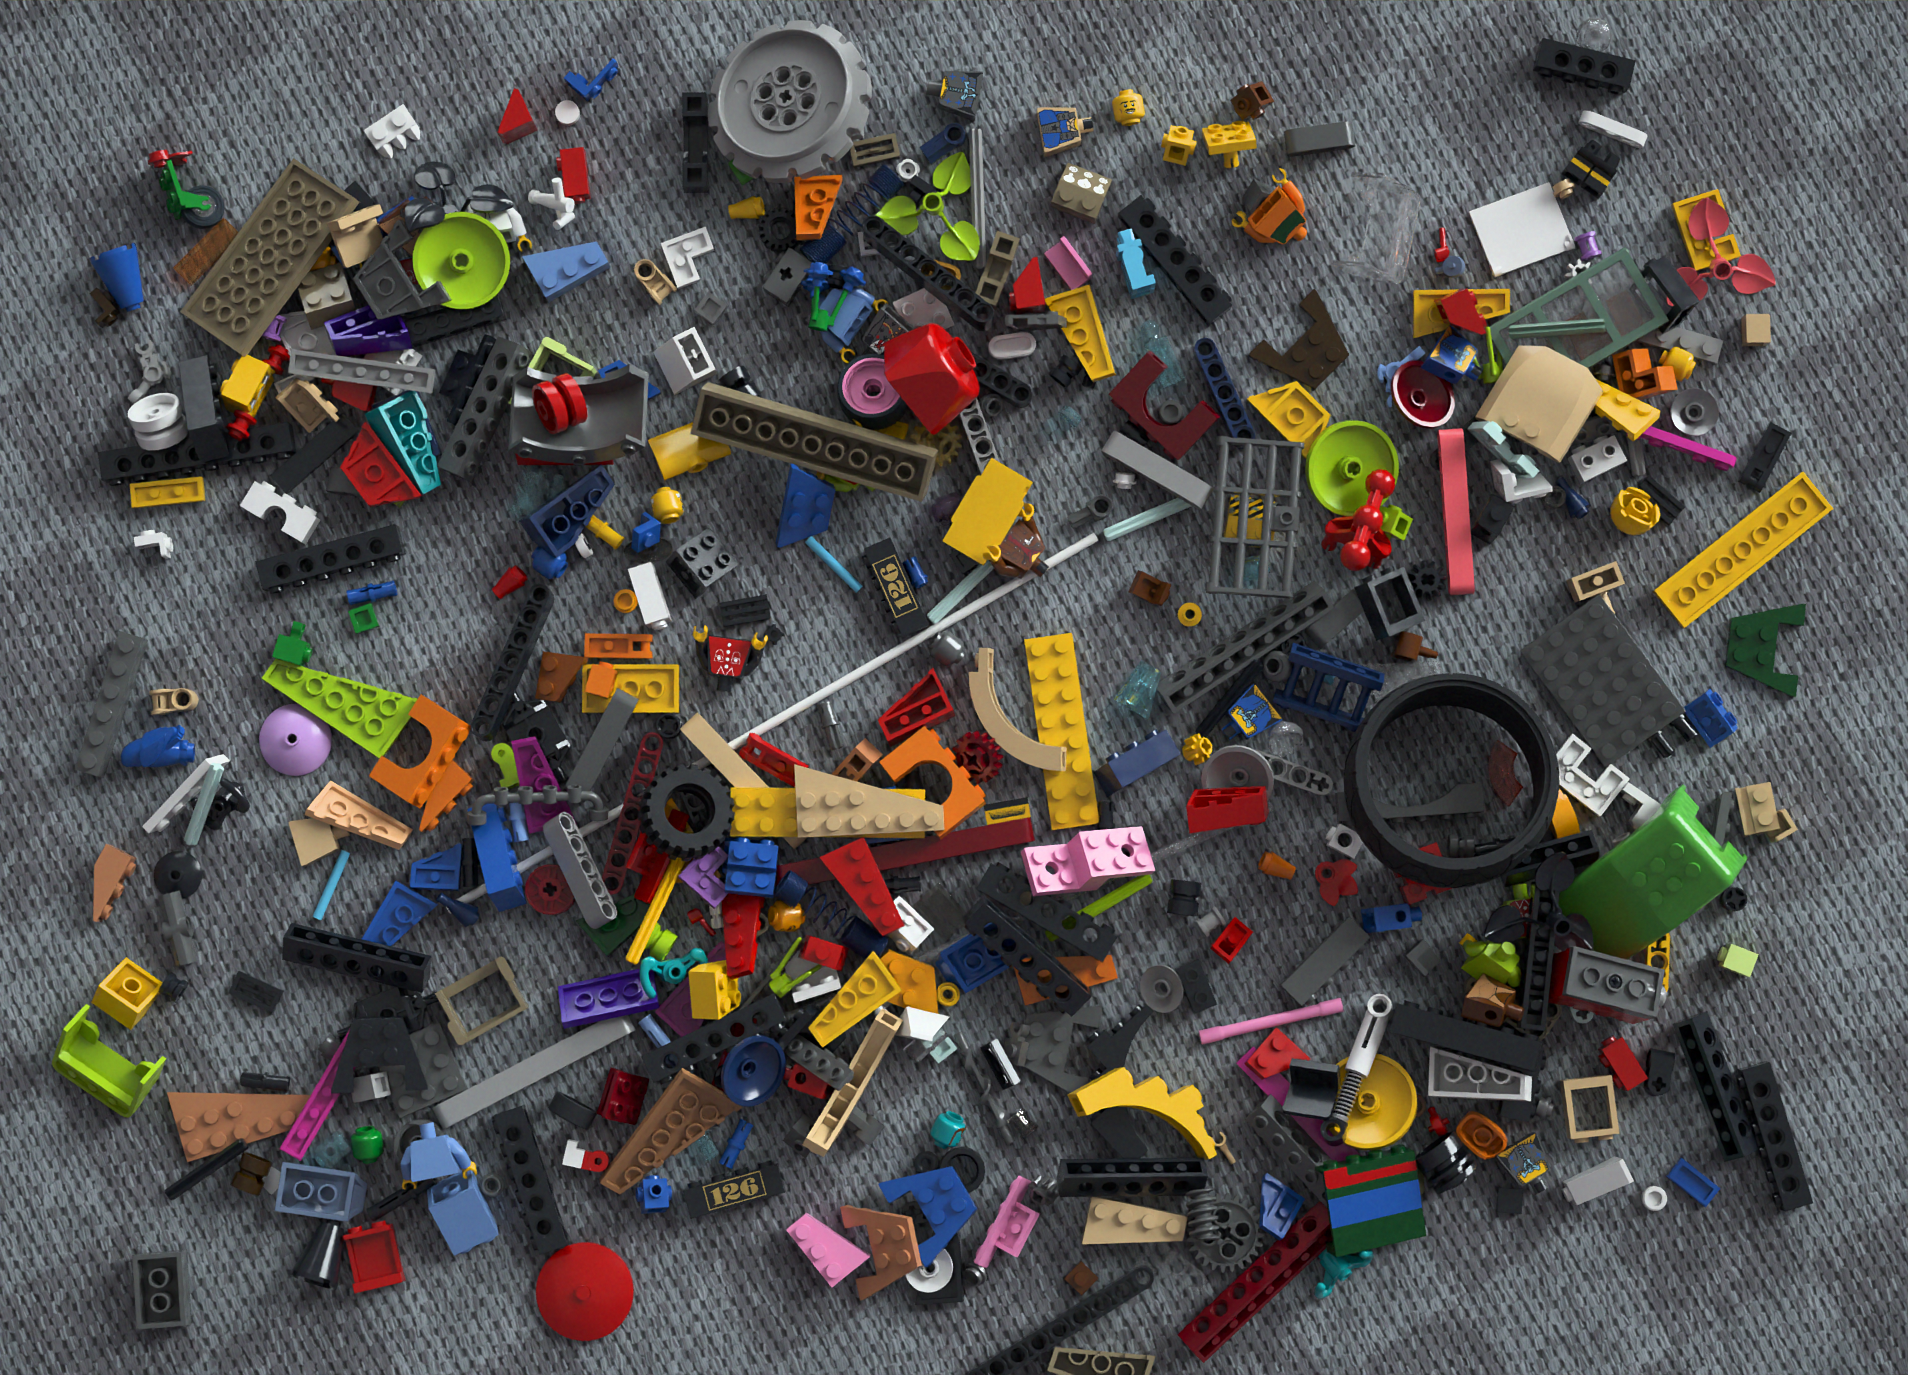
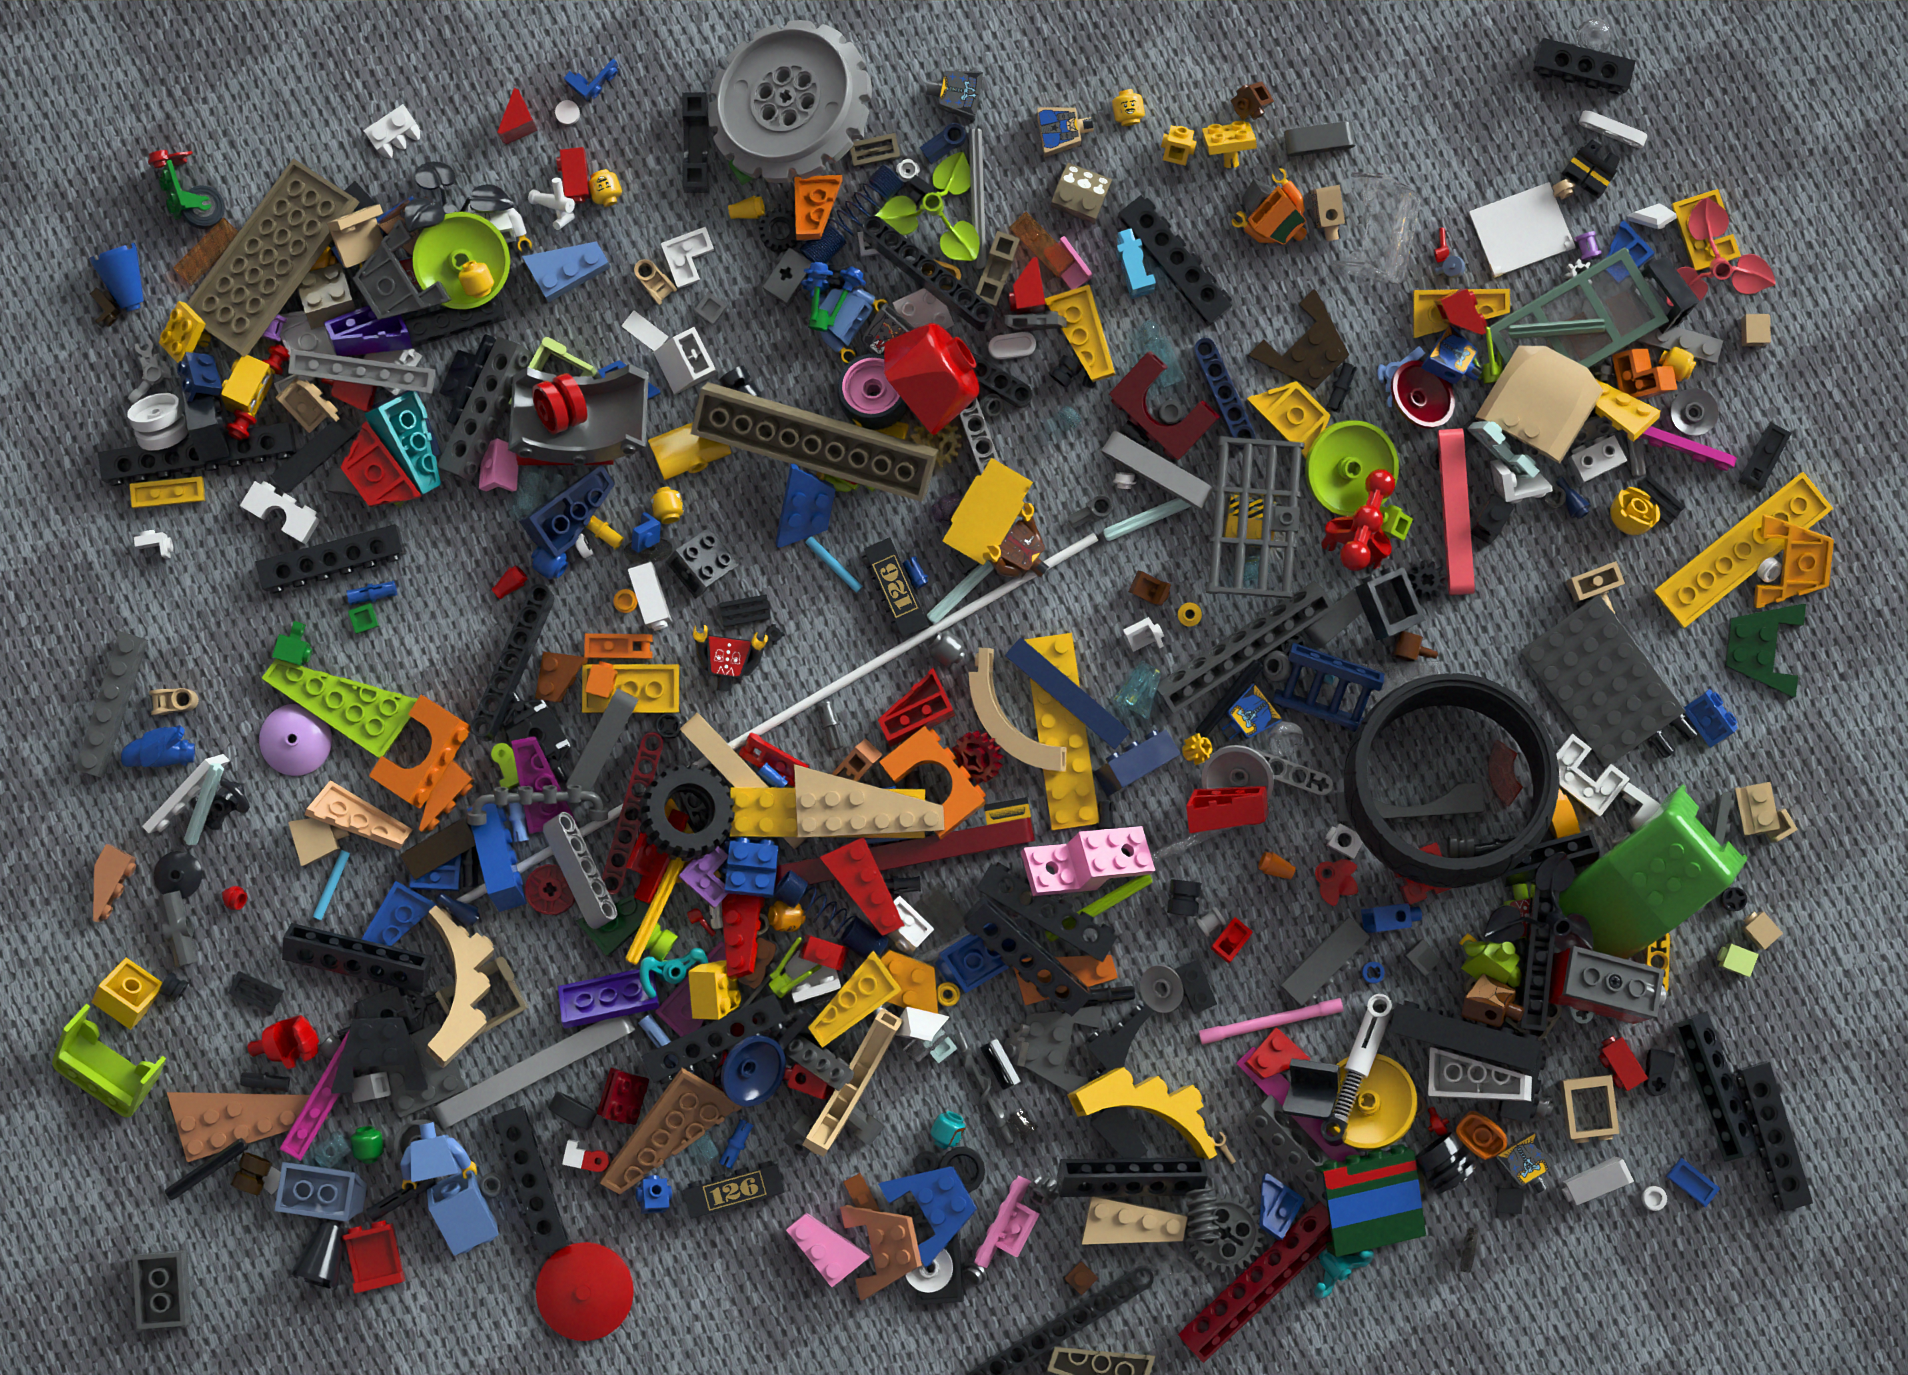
(183, 332): none -> yellow plate
(198, 375): none -> dark blue bracket
(234, 898): none -> red plate
(287, 1041): none -> red piece
(439, 848): none -> dark brown panel
(470, 987): none -> tan arch
(476, 279): none -> yellow head
(498, 467): none -> bright pink panel
(604, 188): none -> yellow head
(644, 331): none -> white sticker
(765, 954): none -> reddish brown brick
(772, 777): none -> blue pin
(860, 1193): none -> dark orange piece
(1042, 244): none -> clear orange tile
(1067, 693): none -> dark blue tile
(1110, 994): none -> black axle
(1143, 634): none -> white bracket
(1328, 199): none -> tan torso
(1341, 387): none -> black pin
(1372, 979): none -> blue bush
(1469, 1250): none -> clear smoke wheel
(1628, 238): none -> blue wing
(1653, 216): none -> white piece
(1761, 929): none -> tan brick
(1769, 570): none -> white tile
(1804, 564): none -> light orange wing

